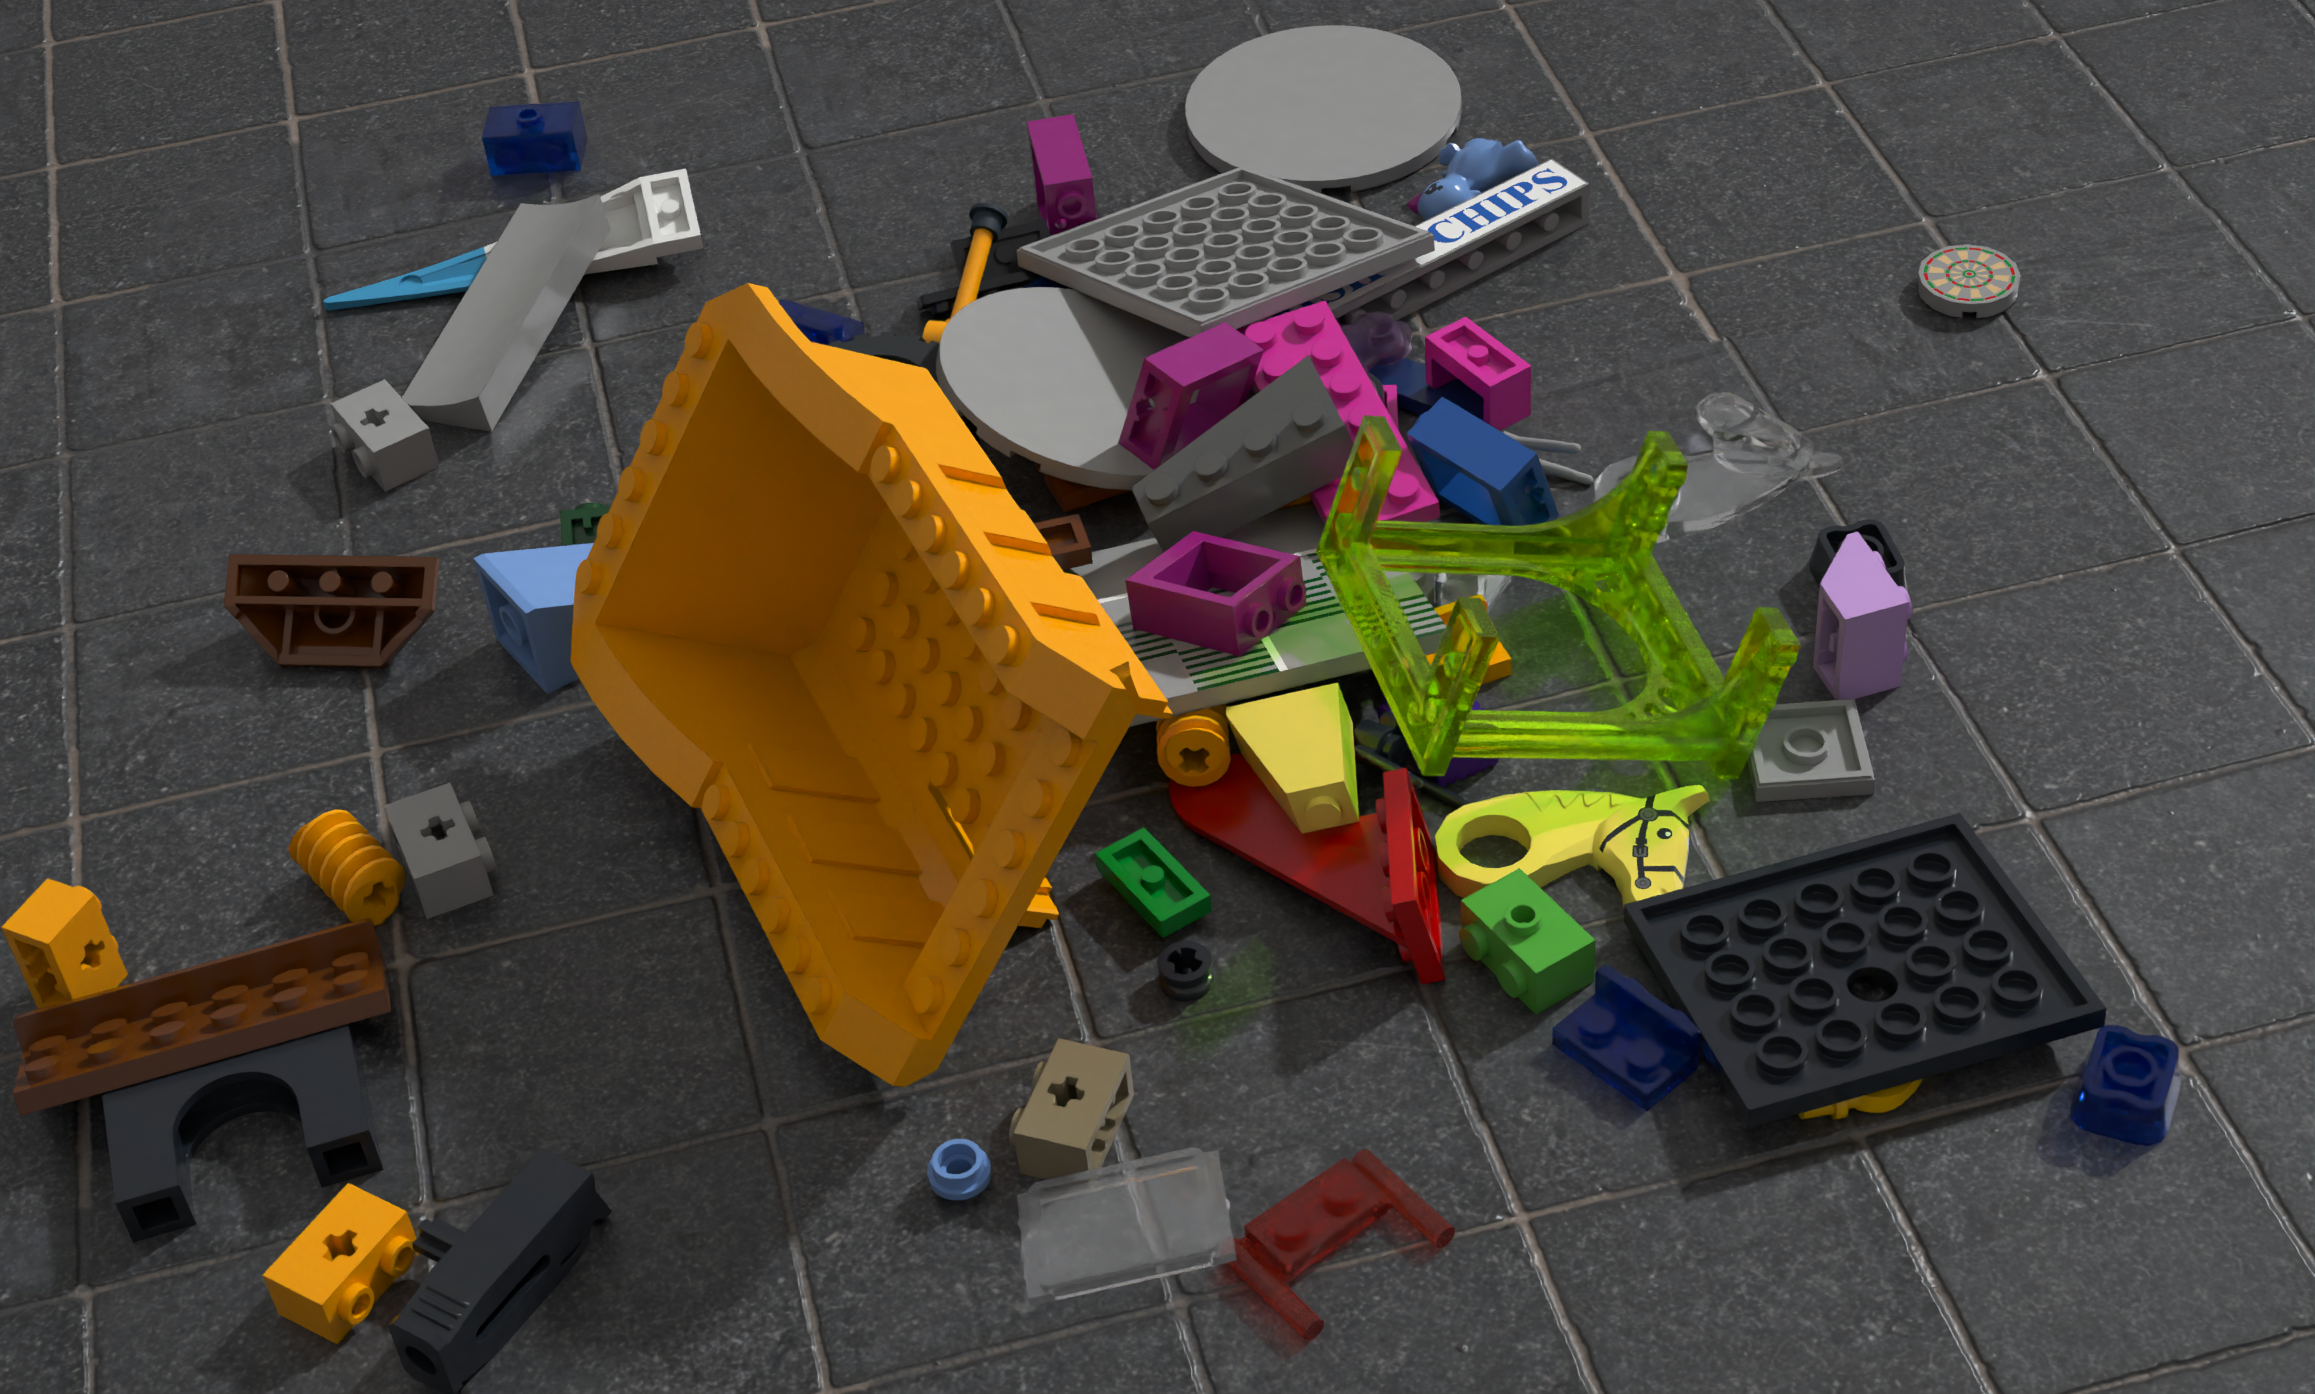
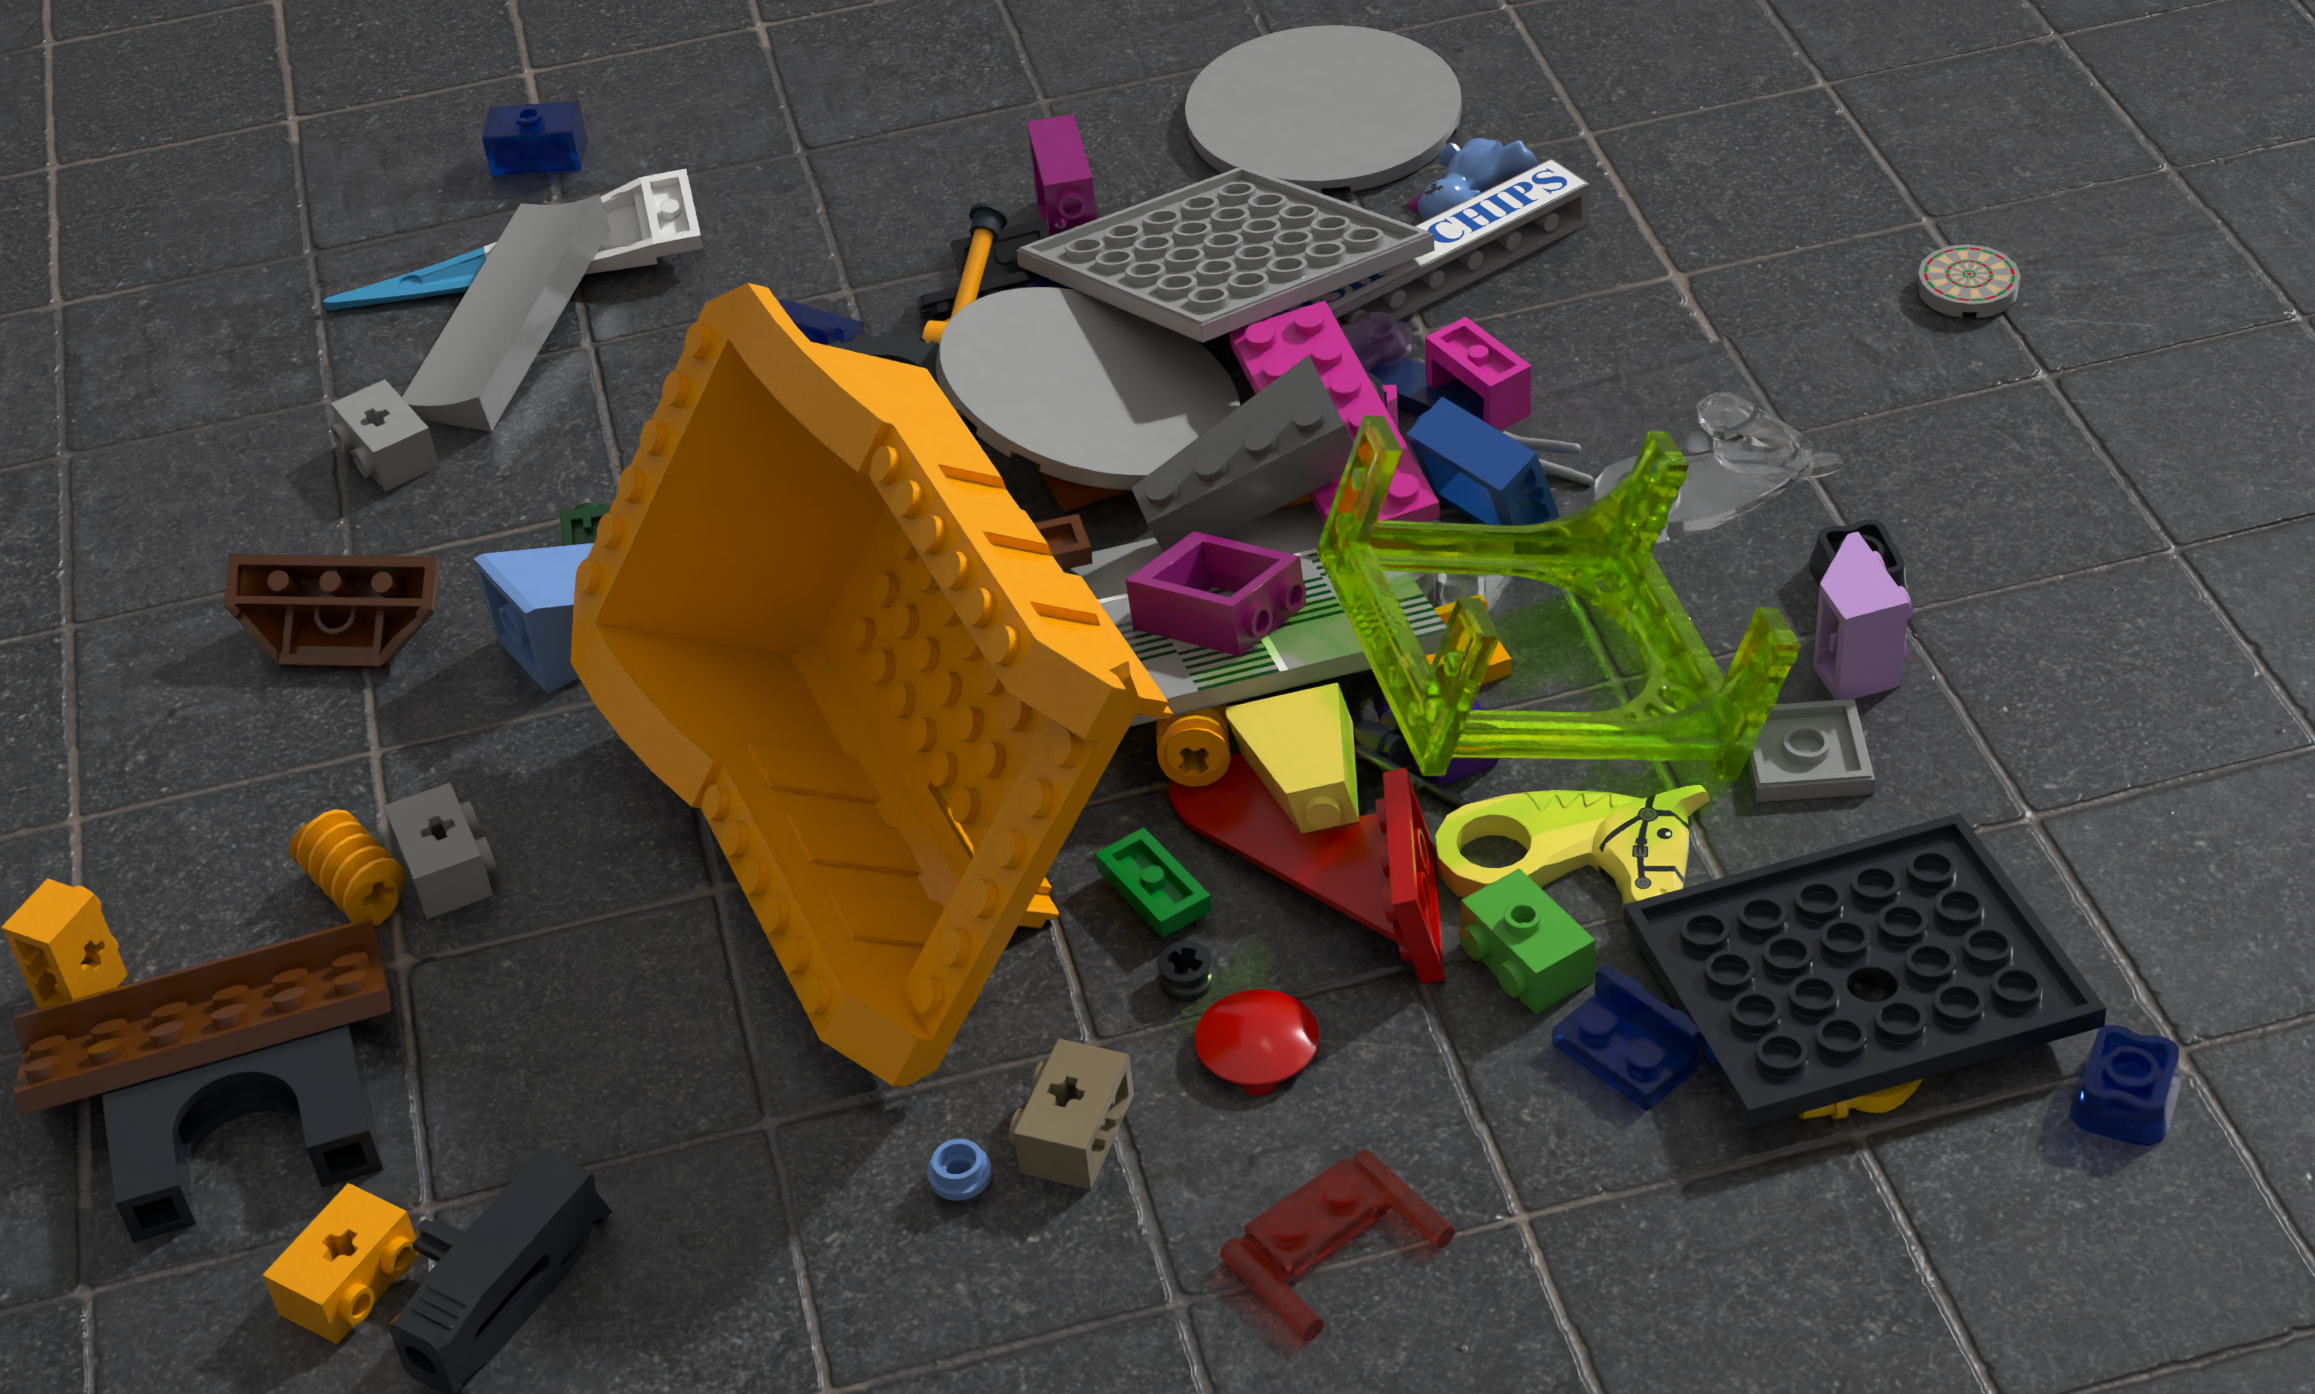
(1124, 1224): clear piece -> none
(1215, 362): magenta window -> none
(1257, 1039): none -> red dish

